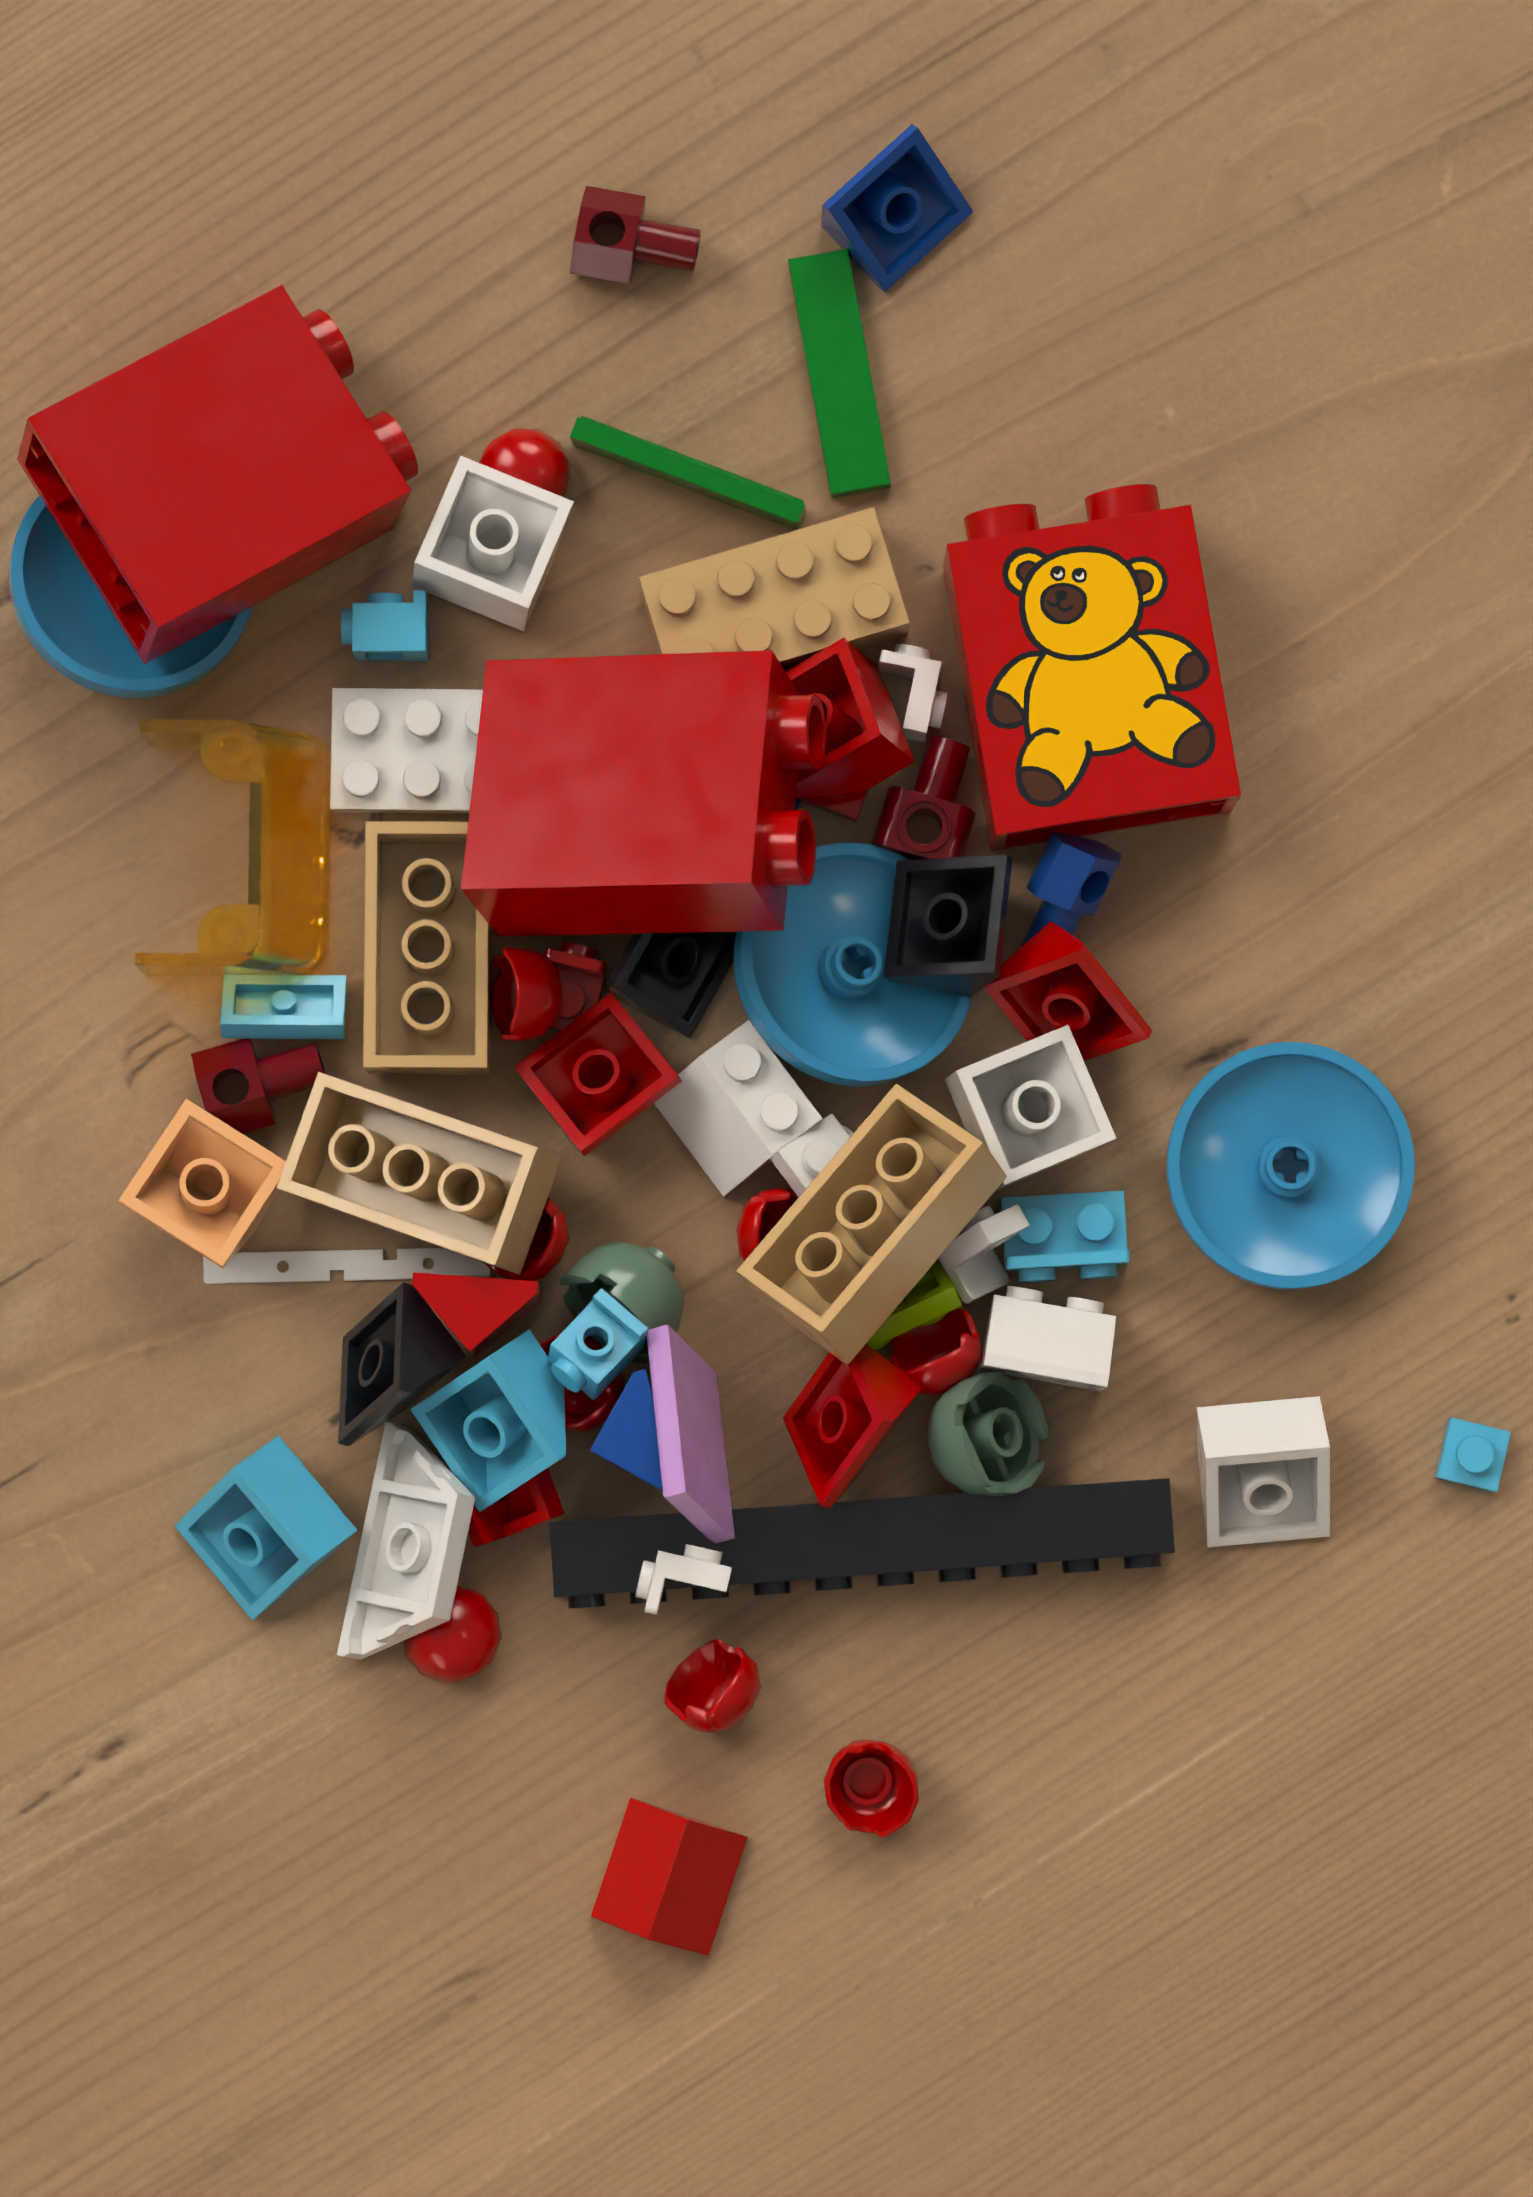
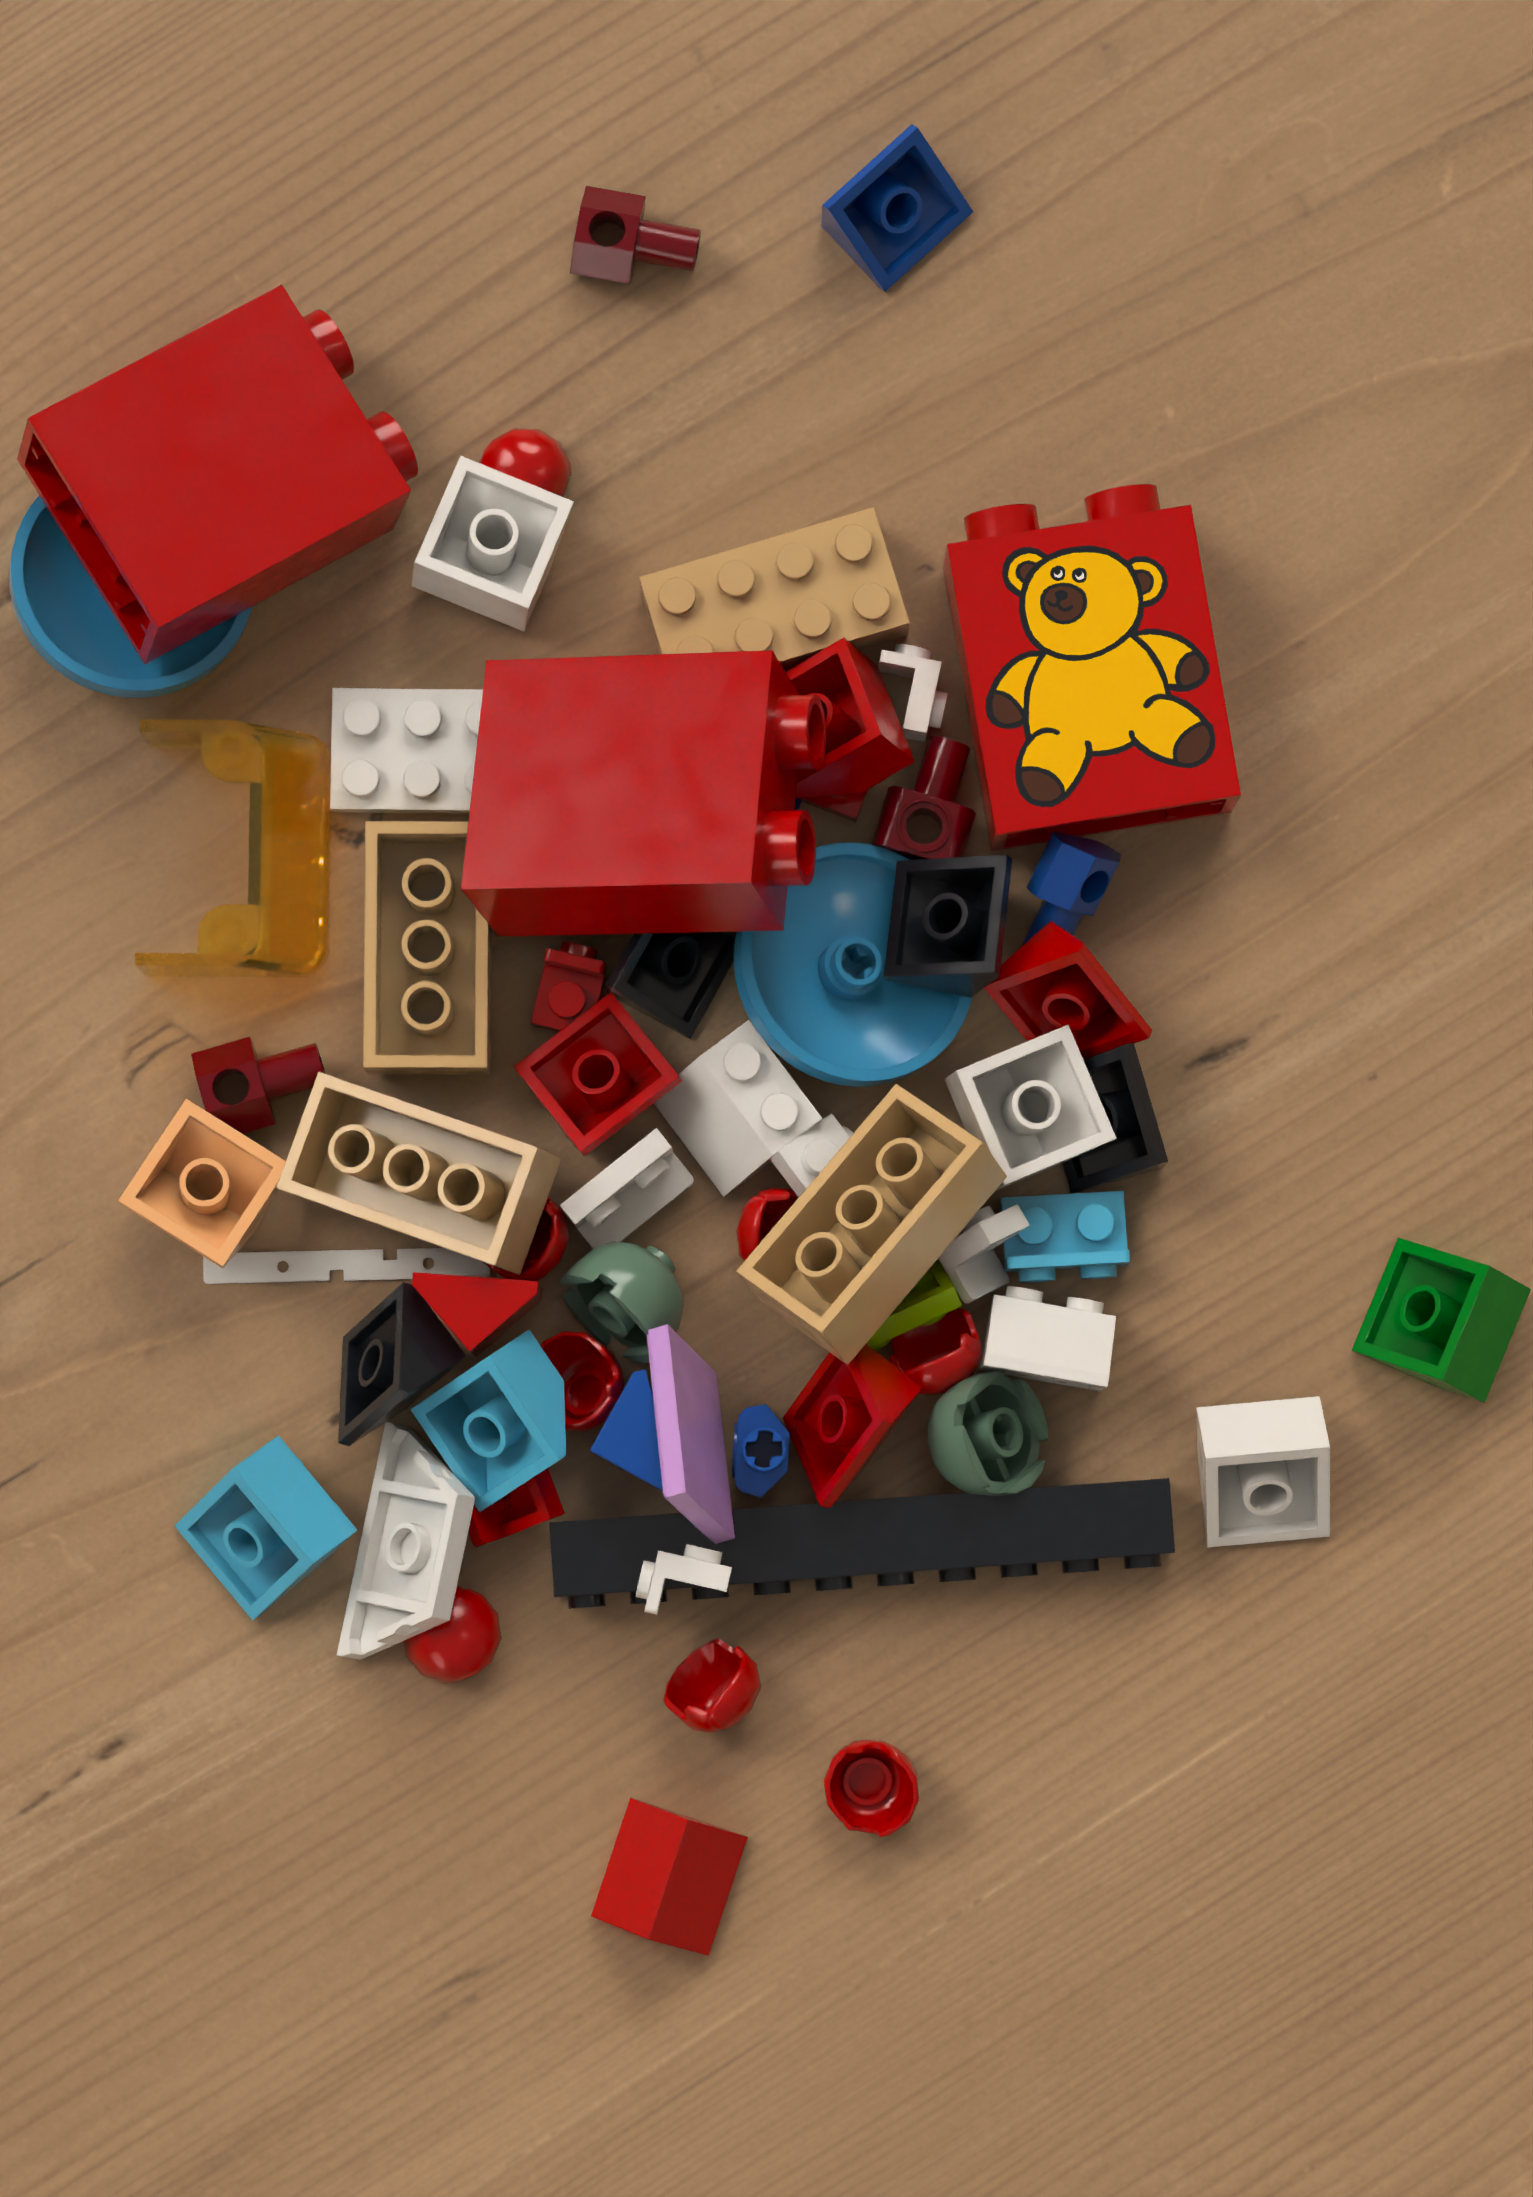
(284, 1006): plate -> none
(388, 628): medium azure brick -> none
(525, 994): red hair -> none
(590, 1369): medium azure brick -> none
(628, 1191): none -> white bracket
(688, 472): green tile -> none
(759, 1451): none -> blue piece
(839, 373): green tile -> none
(1132, 1118): none -> black slope
(1290, 1165): dark azure dish -> none
(1441, 1319): none -> green slope
(1472, 1454): medium azure plate -> none

